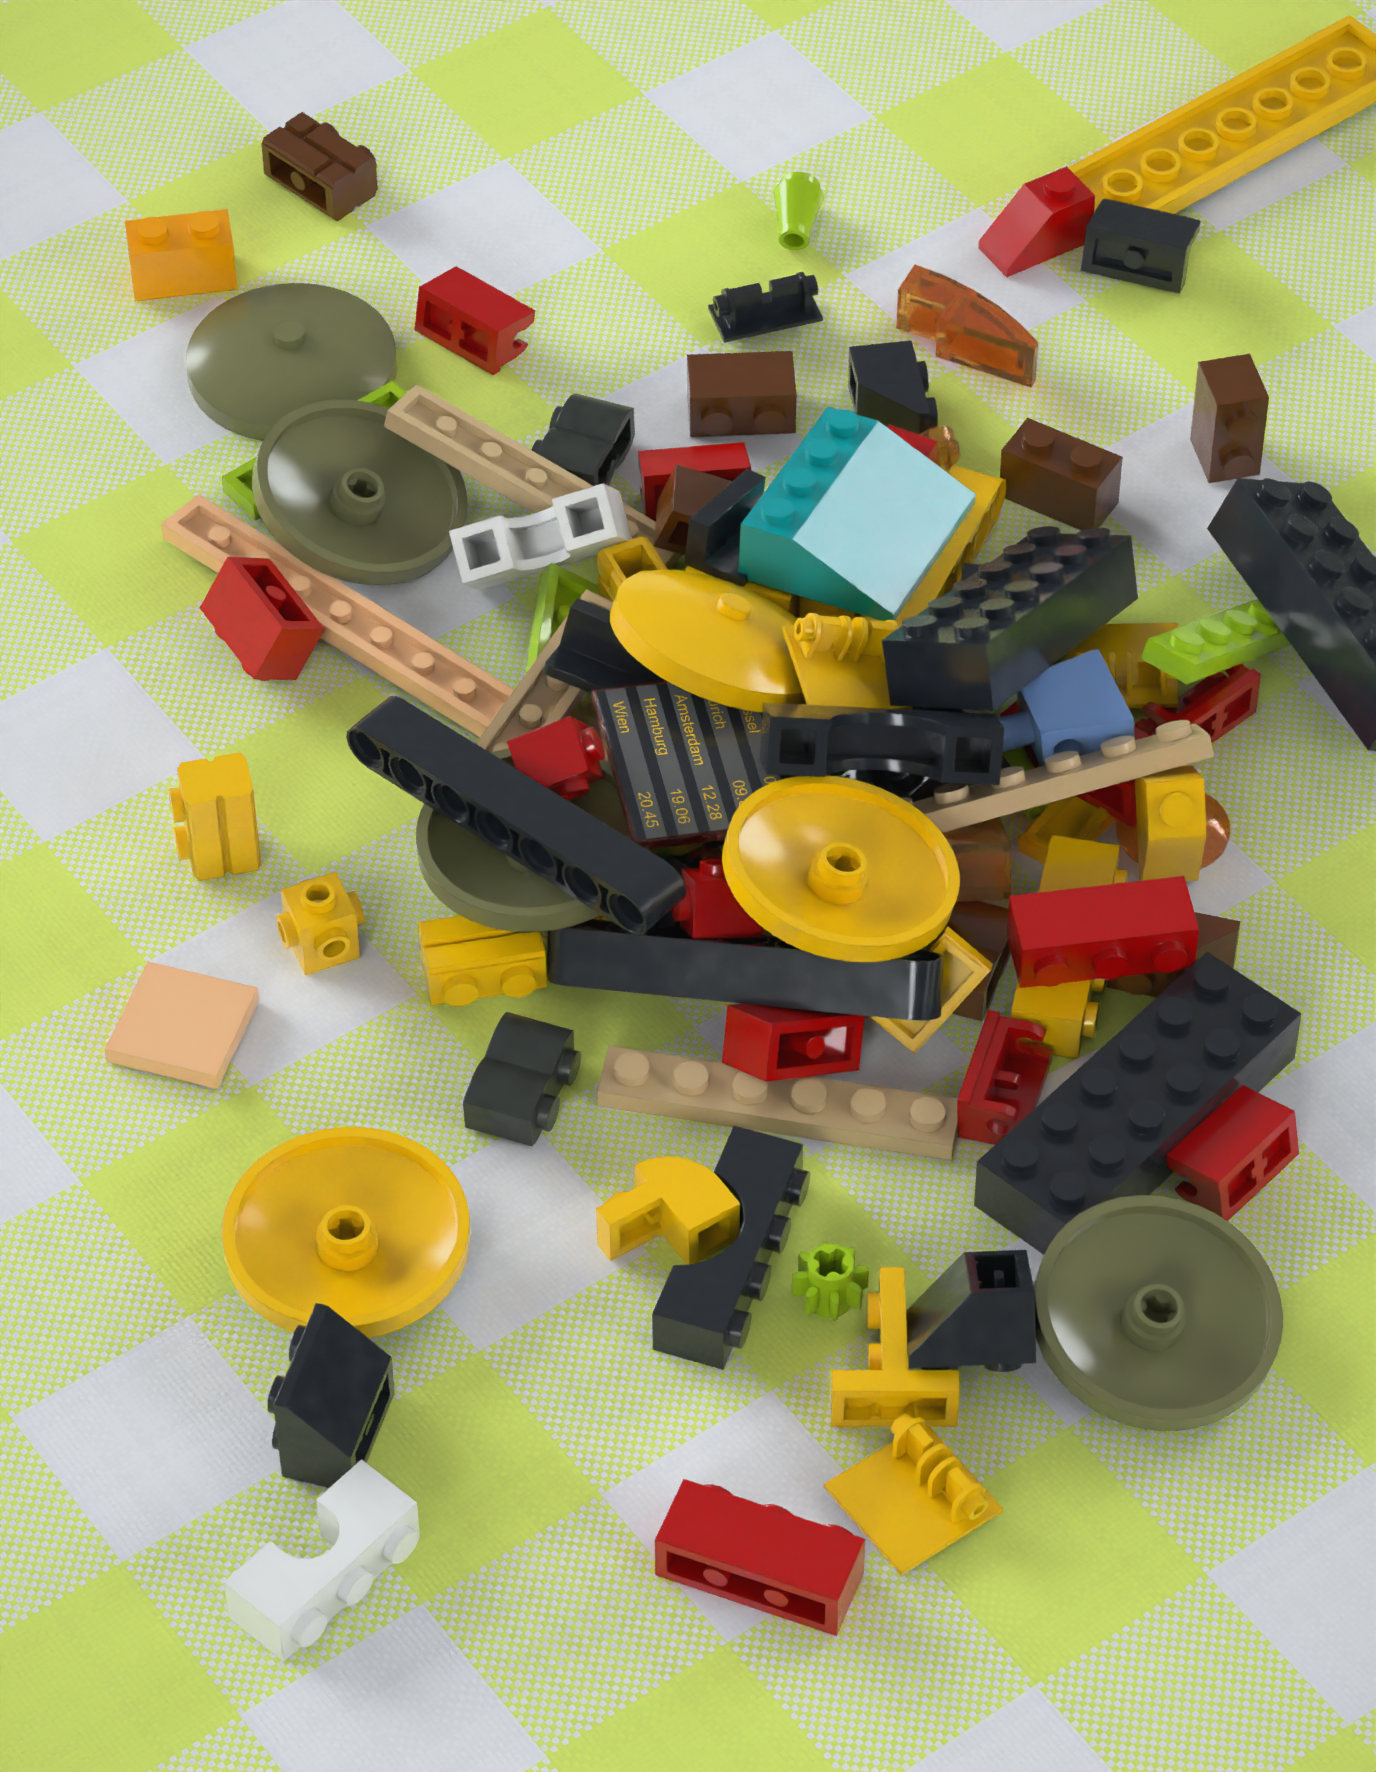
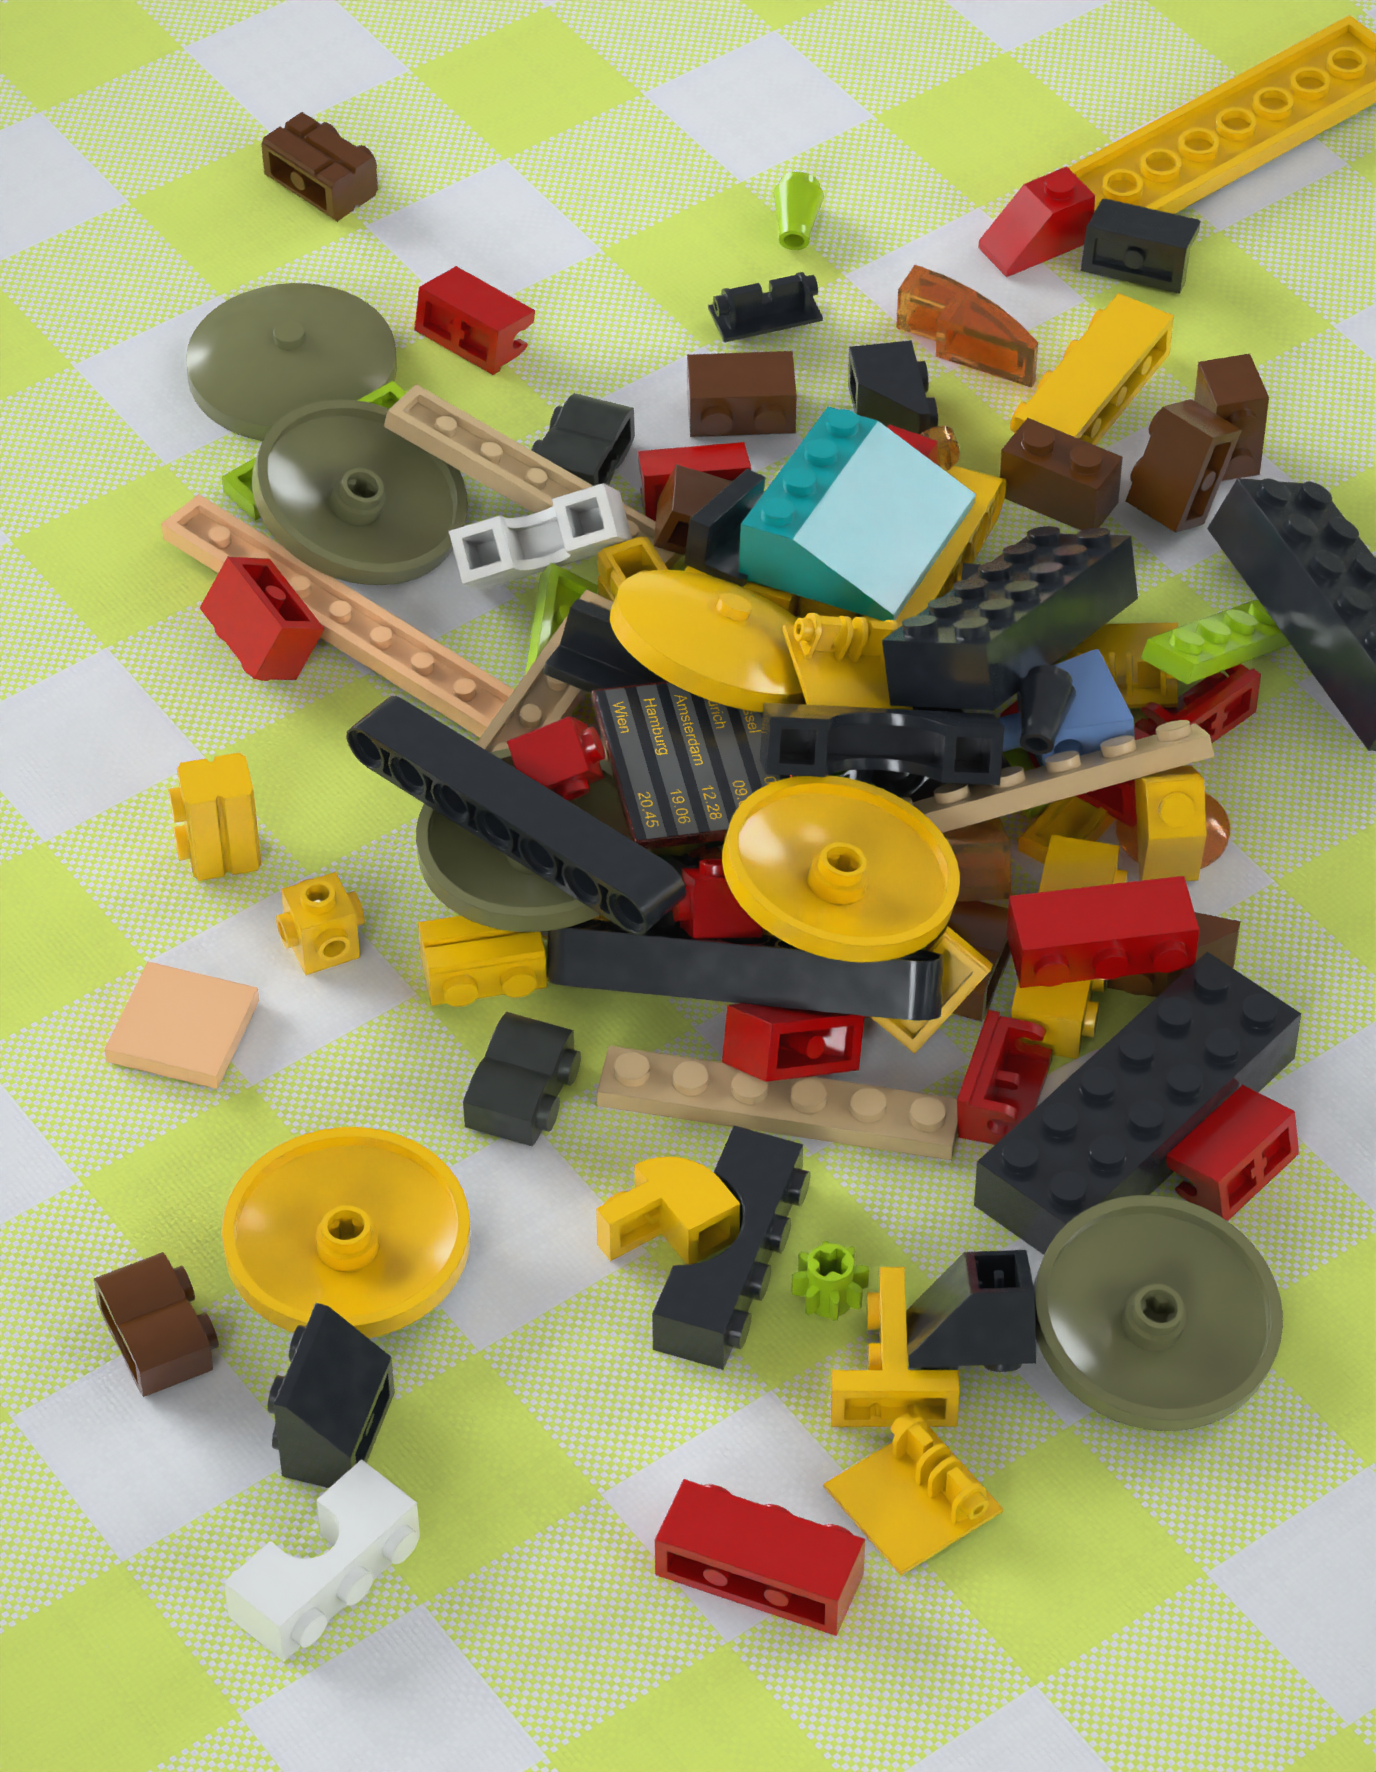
(155, 1323): none -> reddish brown brick
(181, 255): light orange brick -> none
(1044, 704): none -> black cone
(1101, 371): none -> yellow brick
(1182, 465): none -> reddish brown brick

